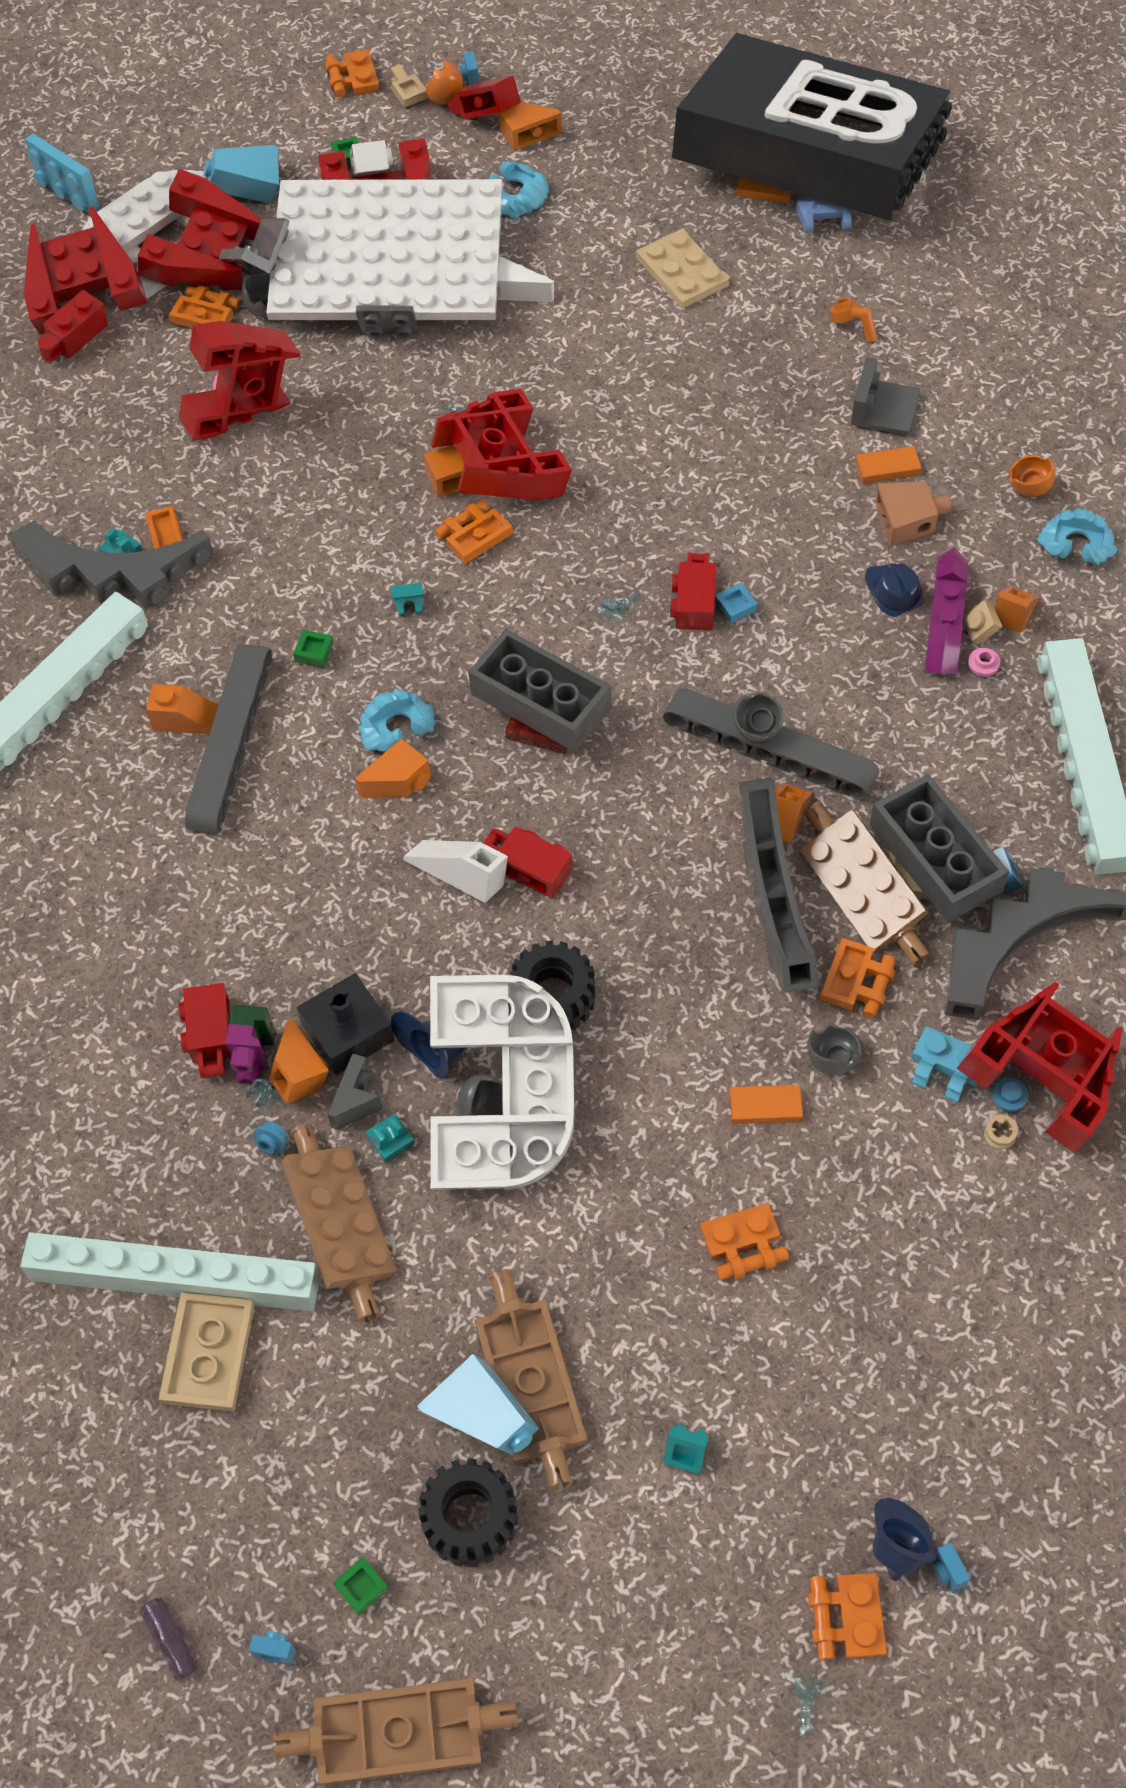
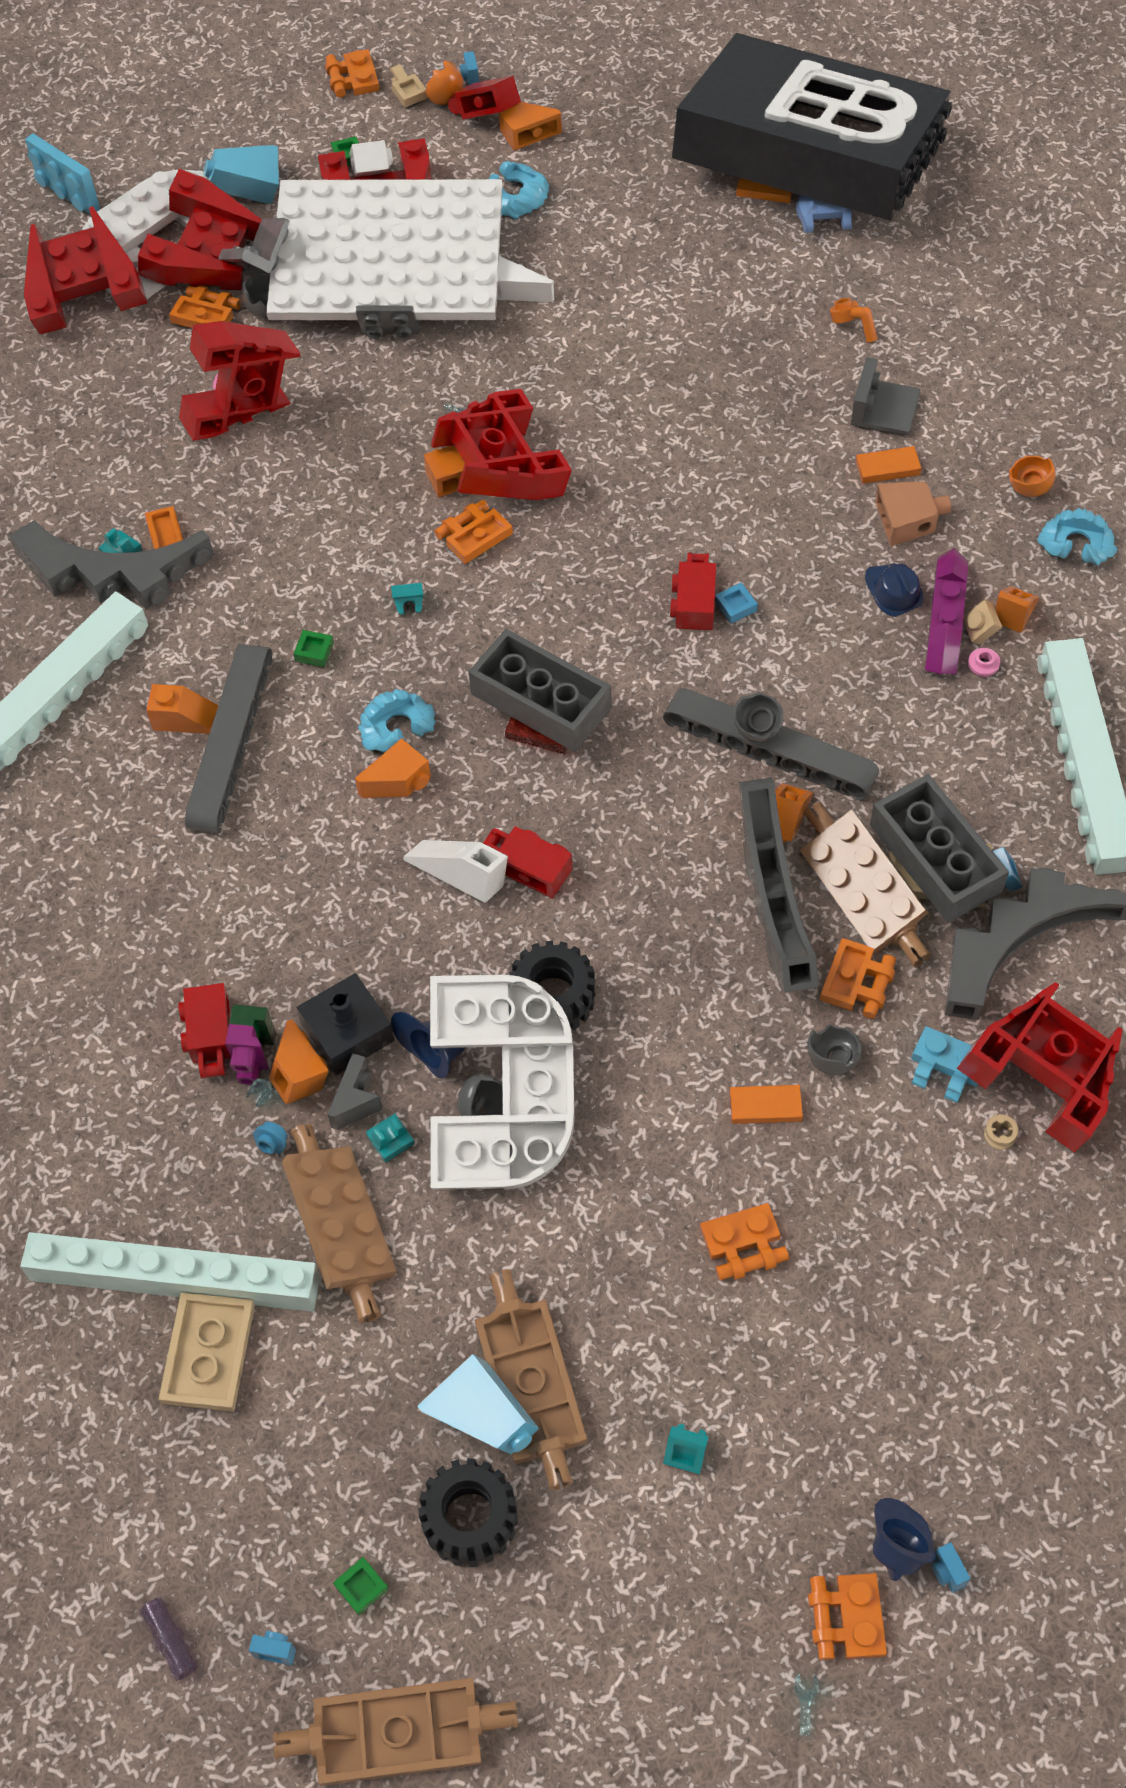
(72, 327): red brick -> none
(613, 609): clear light blue hand -> none
(682, 268): tan plate -> none
(1010, 1094): dark azure plate -> none

